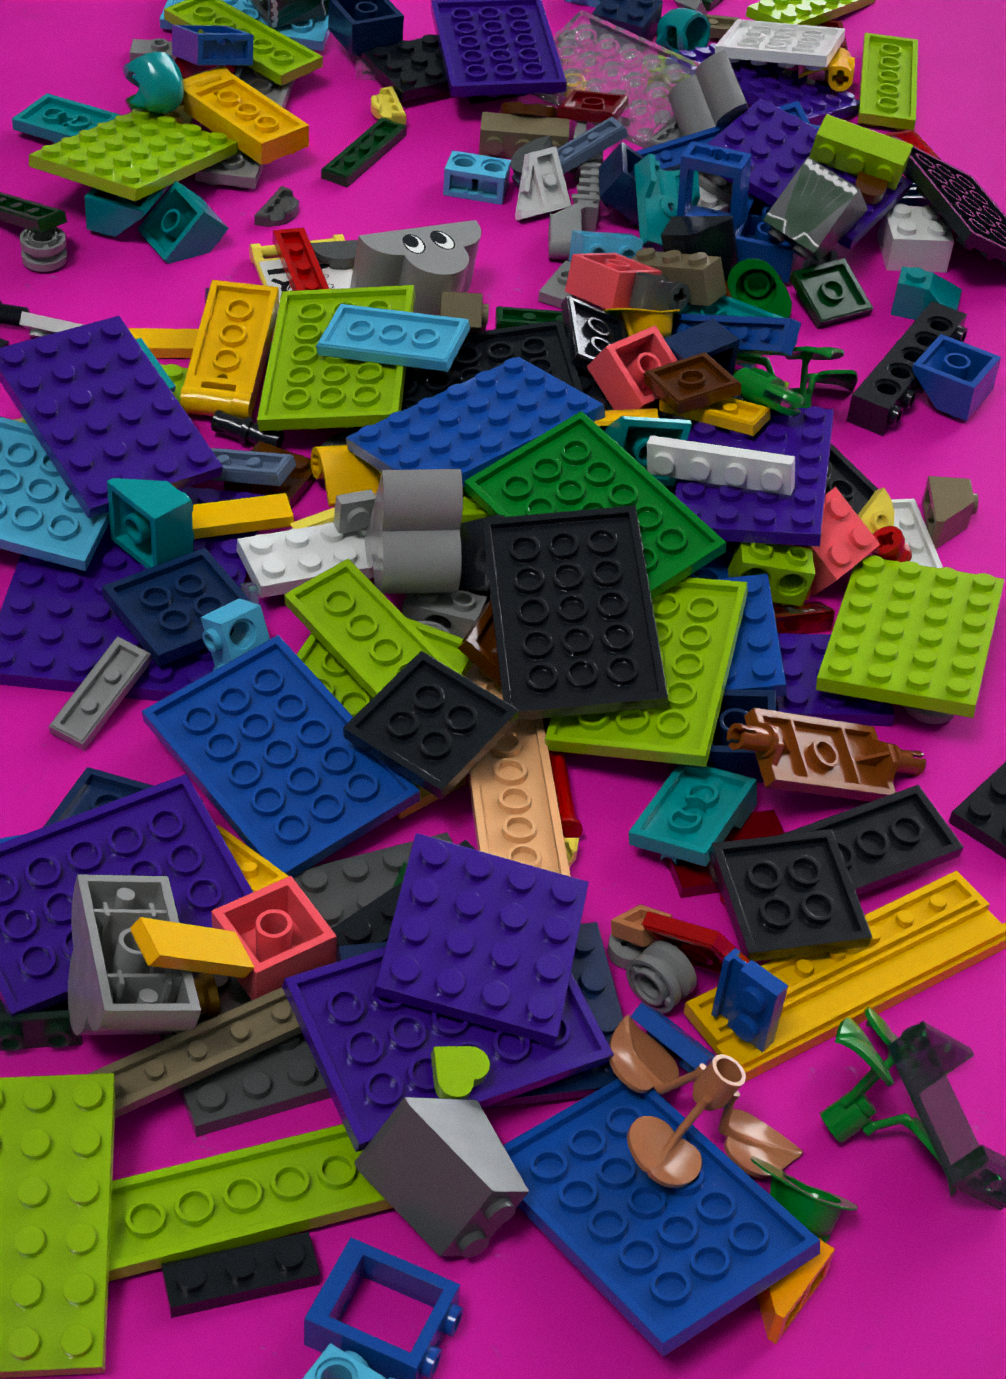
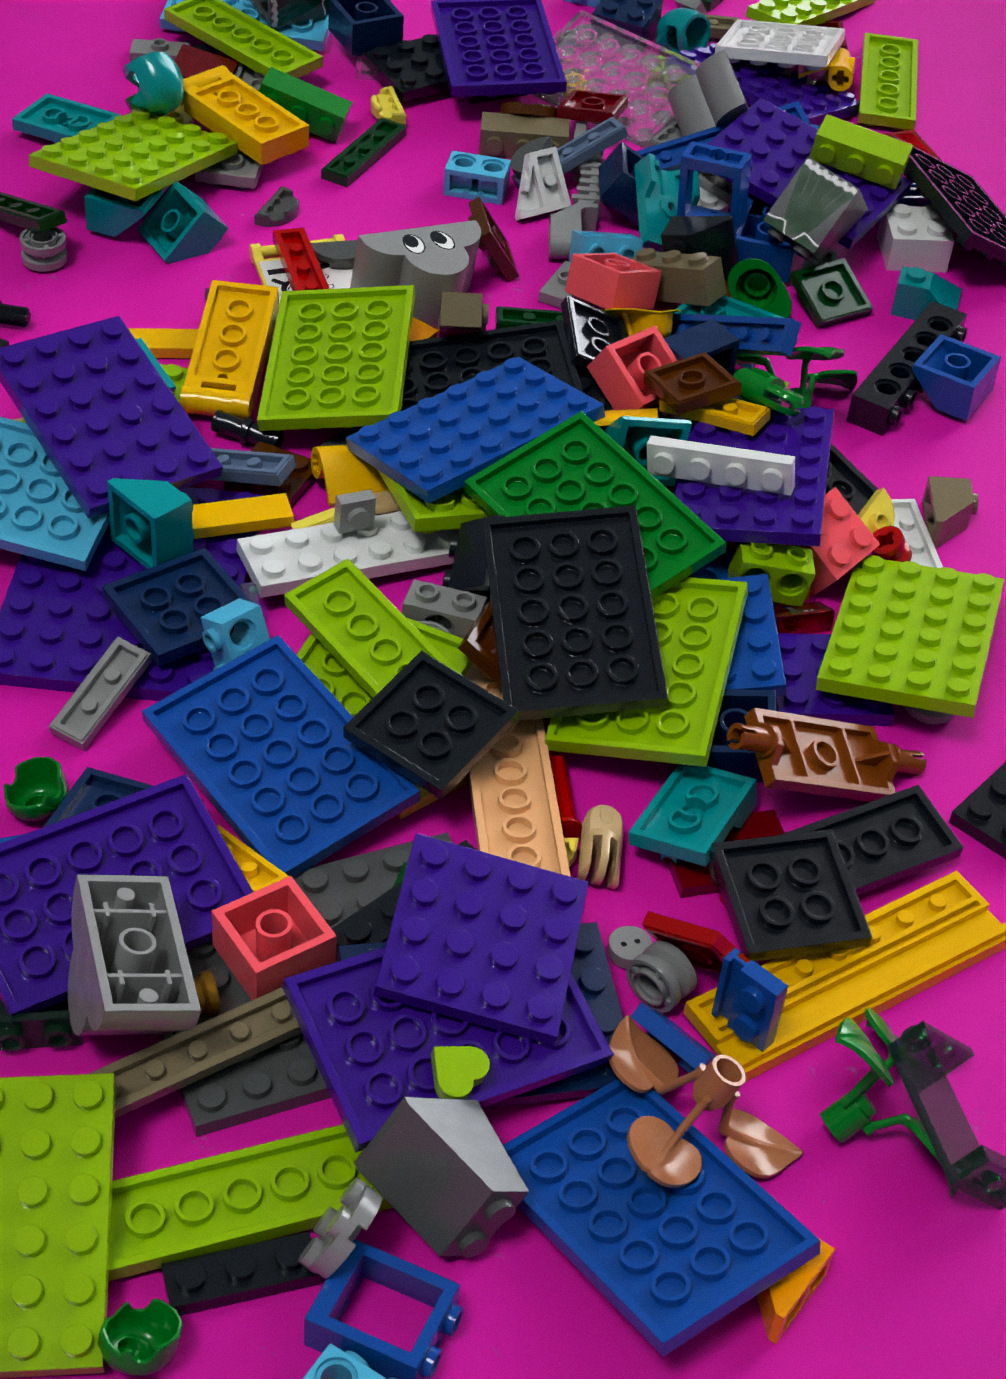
(36, 789): none -> green hair
(43, 325): white plate -> none
(140, 1339): none -> green hair
(191, 948): yellow tile -> none
(214, 46): blue window -> none
(316, 107): none -> green brick
(340, 1229): none -> light grey plate
(393, 337): medium azure tile -> none
(416, 531): light grey brick -> none
(493, 241): none -> reddish brown plate
(601, 846): none -> tan arm
(629, 926): nougat plate -> none
(658, 293): dark grey piece -> none
(810, 1205): green piece -> none
(871, 187): reddish brown tile -> none

